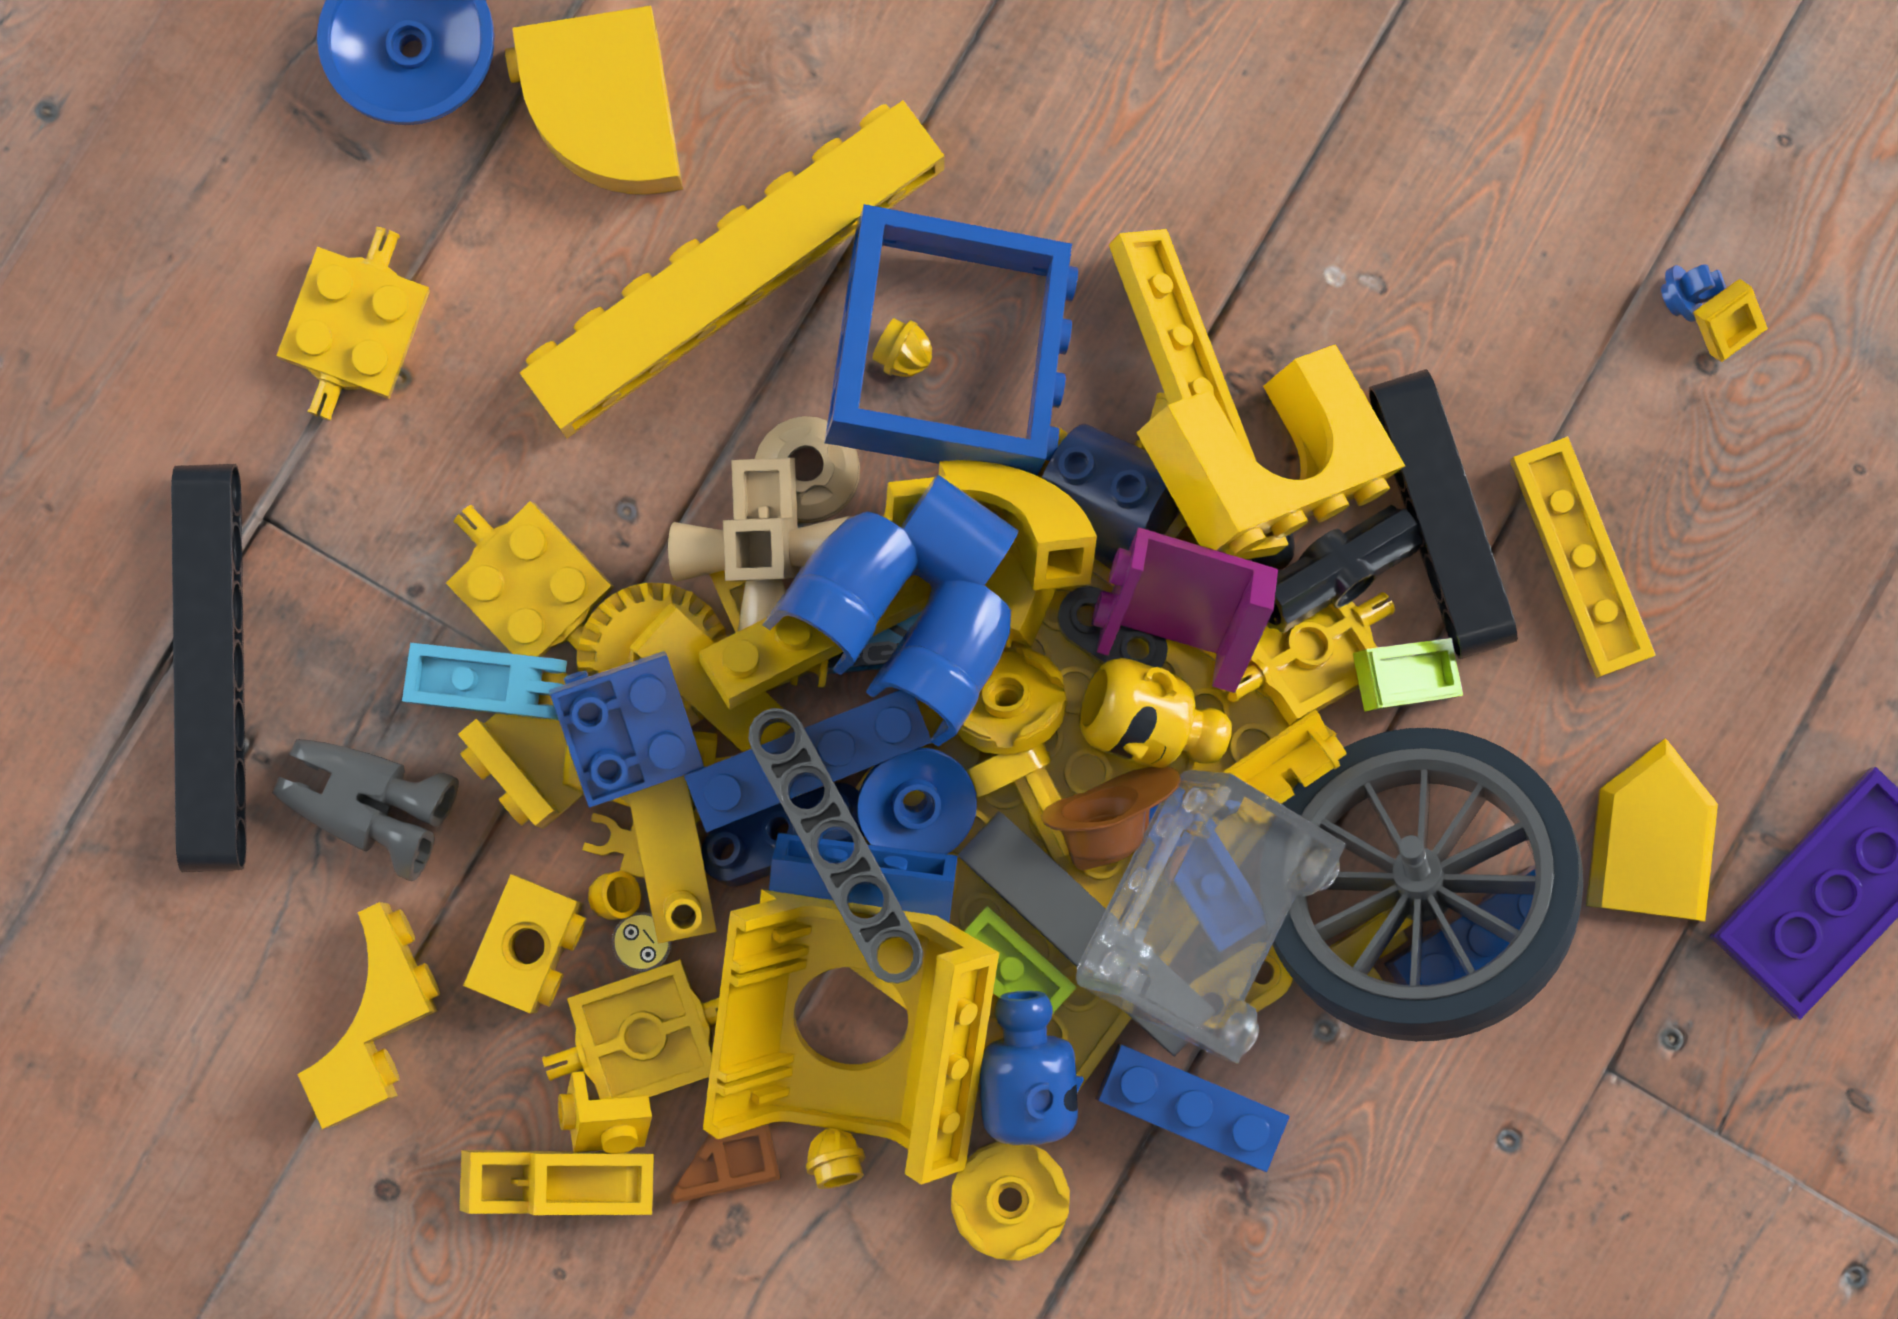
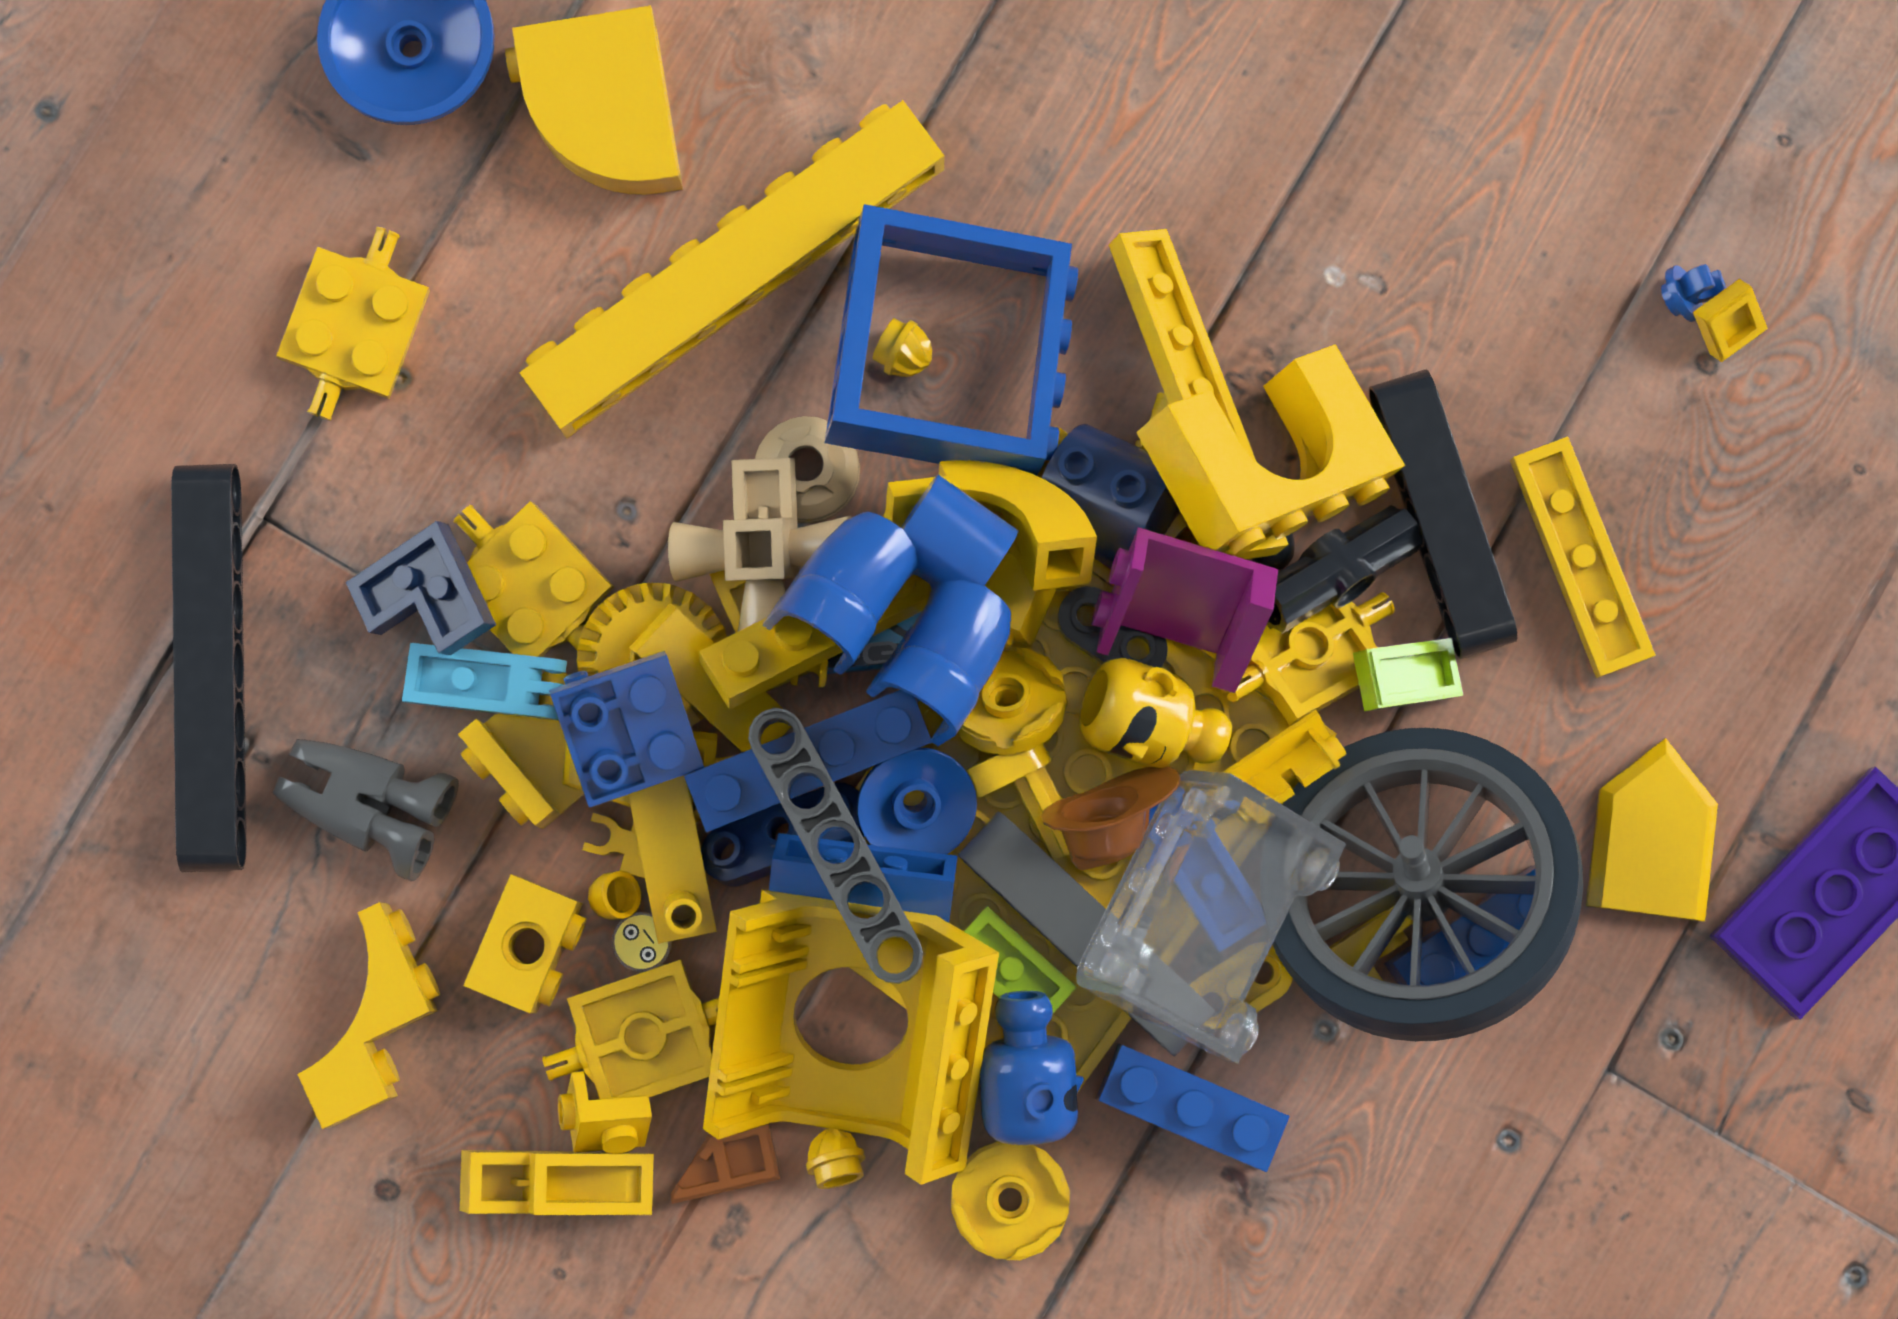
(424, 577): none -> plate

